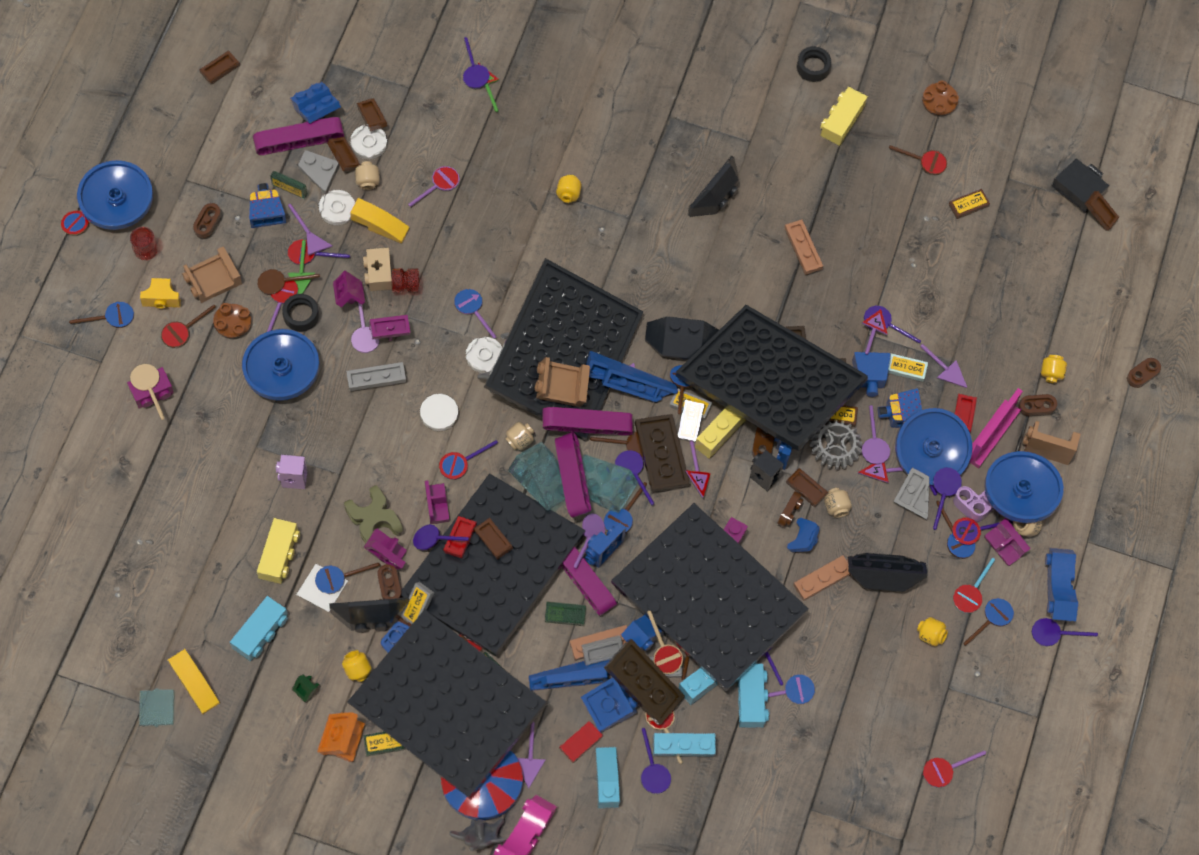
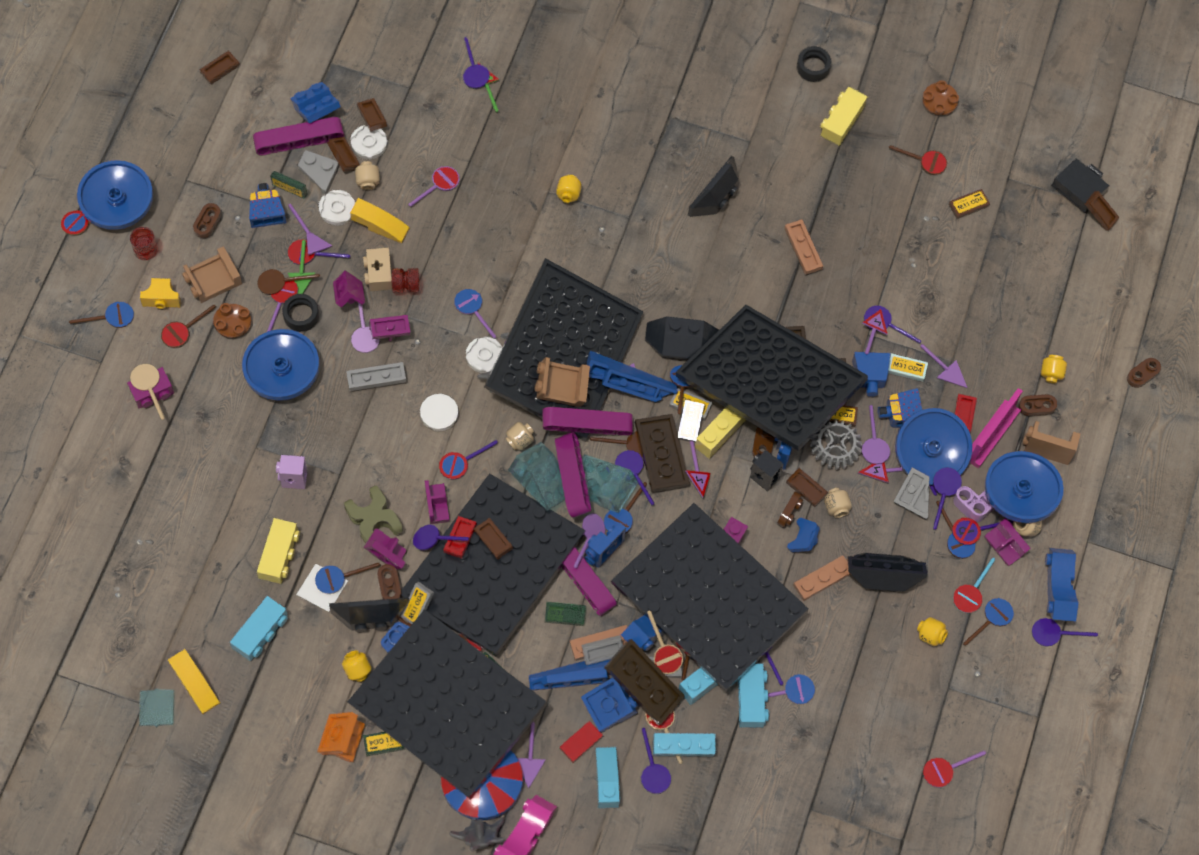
(304, 687): dark green tile -> none

